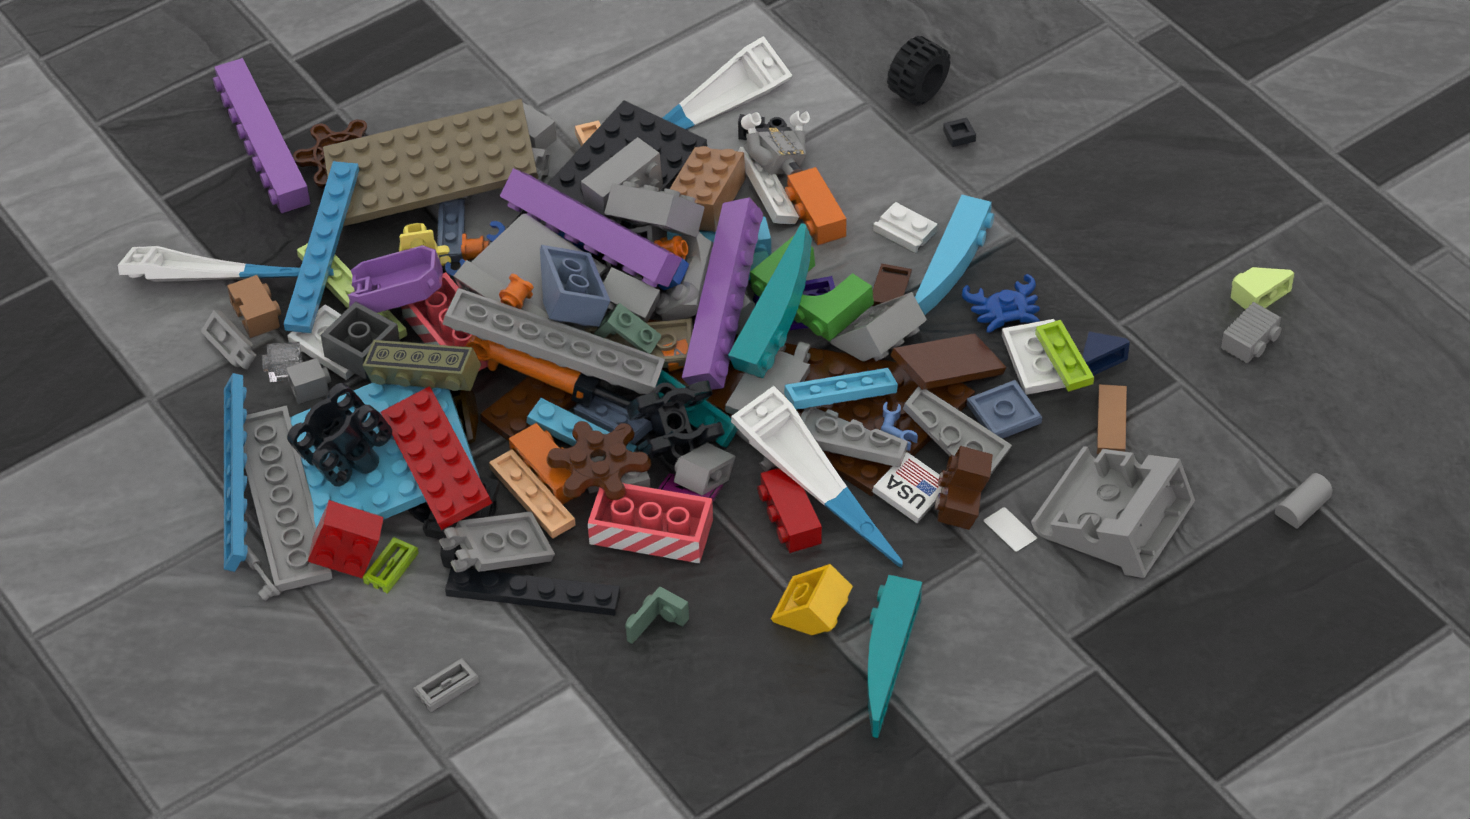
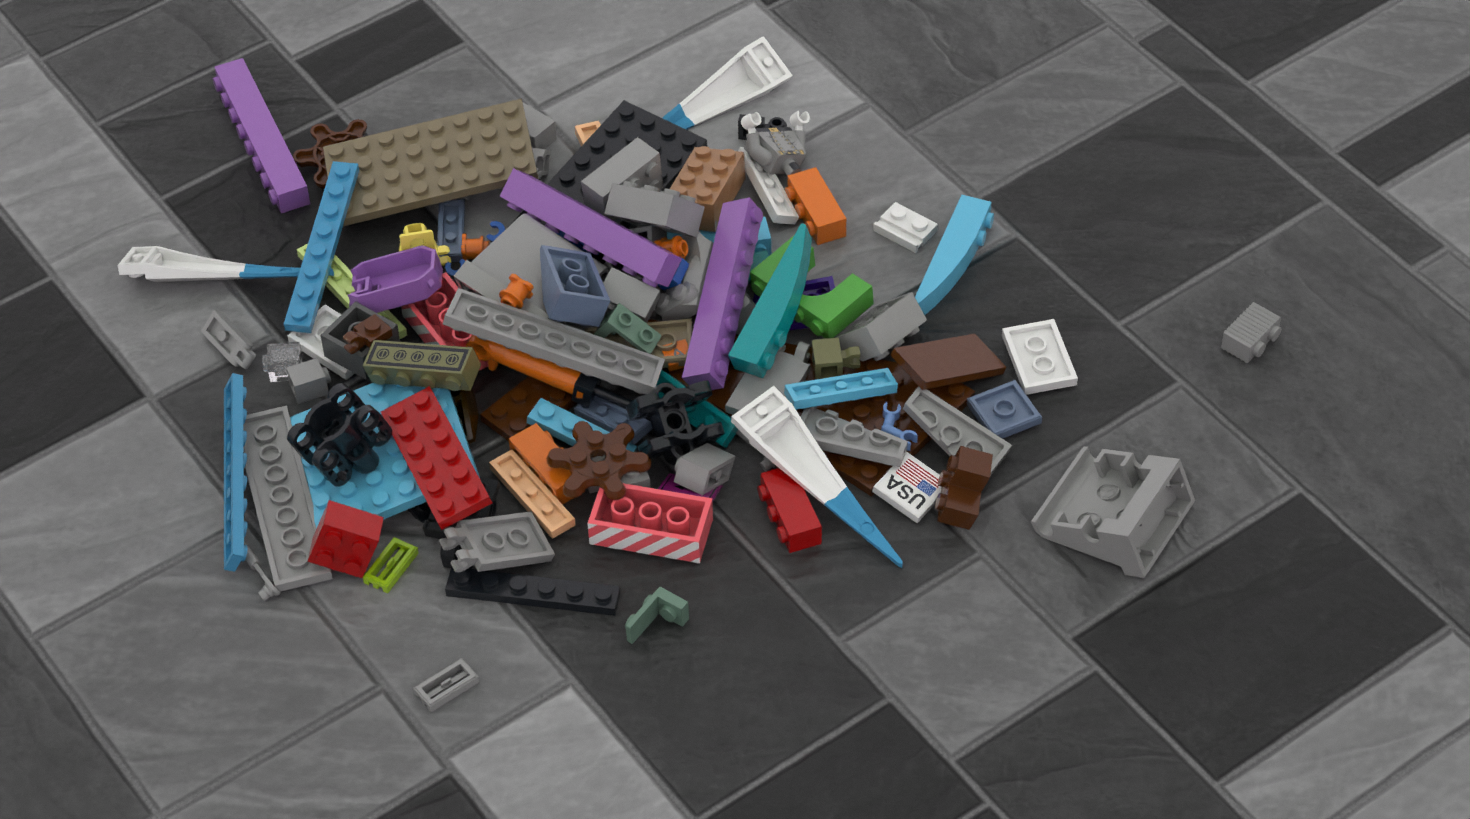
(254, 303): medium nougat brick -> none
(365, 332): none -> reddish brown plate
(813, 601): yellow slope -> none
(830, 359): none -> olive brick
(888, 642): teal slope -> none
(889, 284): reddish brown piece -> none
(918, 70): black tyre -> none
(959, 132): black plate -> none
(1005, 305): blue animal -> none
(1010, 529): white sticker -> none
(1064, 355): lime plate -> none
(1104, 351): dark blue slope -> none
(1111, 418): medium nougat tile -> none
(1261, 286): yellowish green slope -> none
(1305, 500): light grey brick -> none

